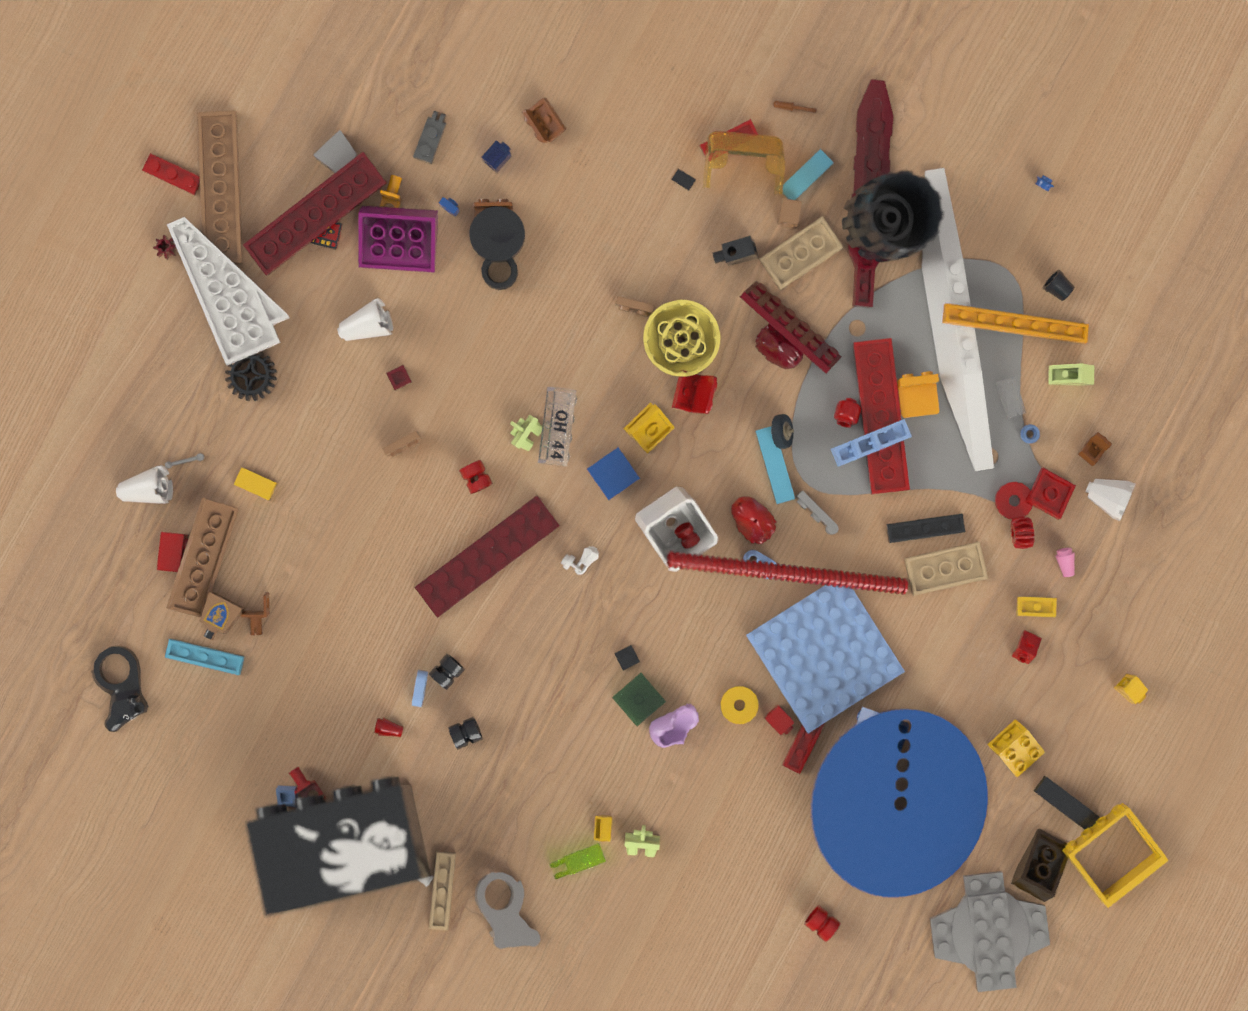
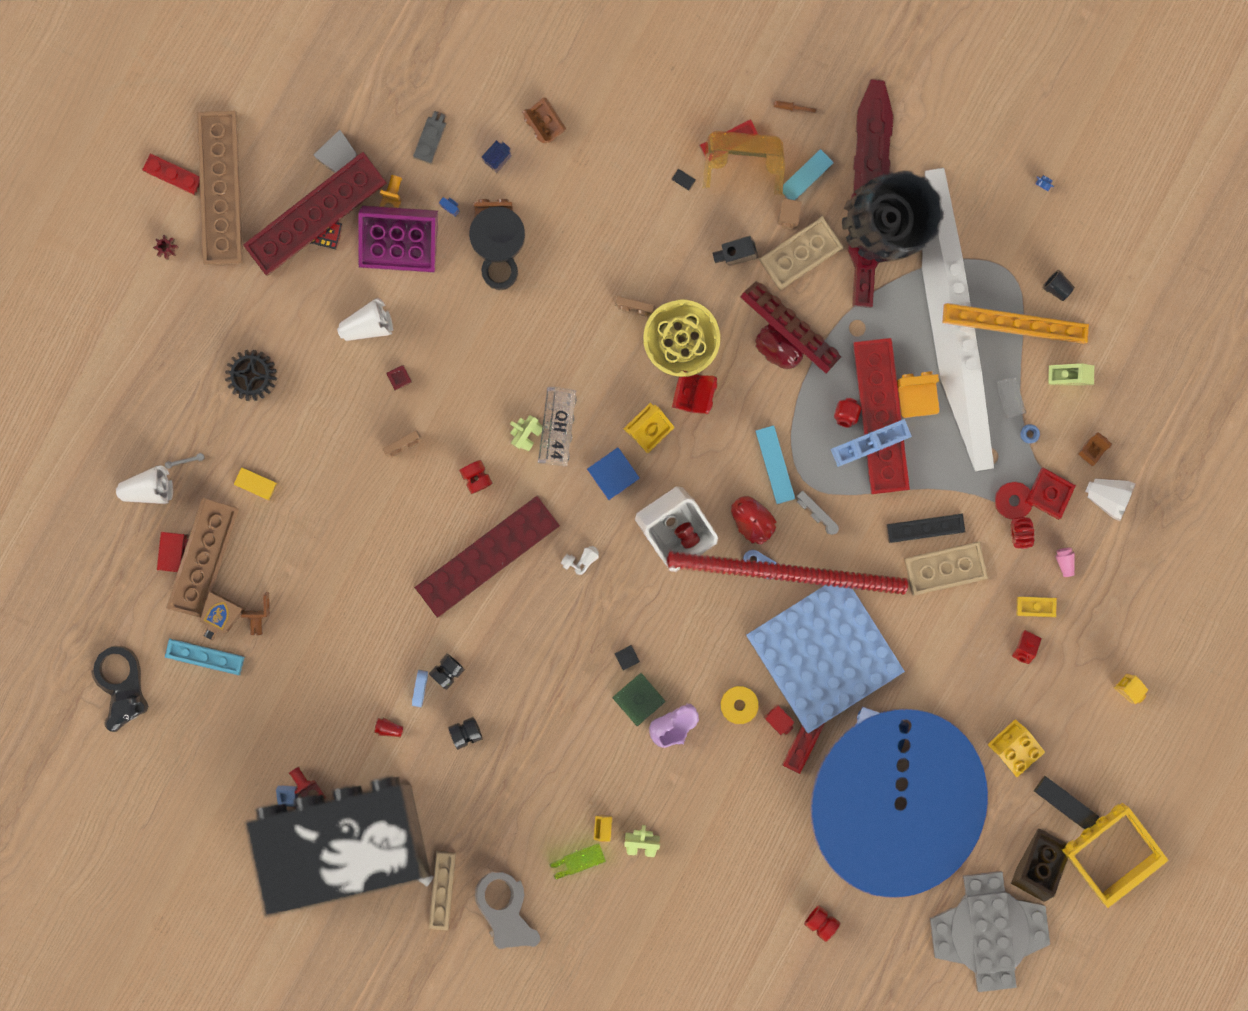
(232, 303): white wing -> none
(782, 431): black wheel -> none

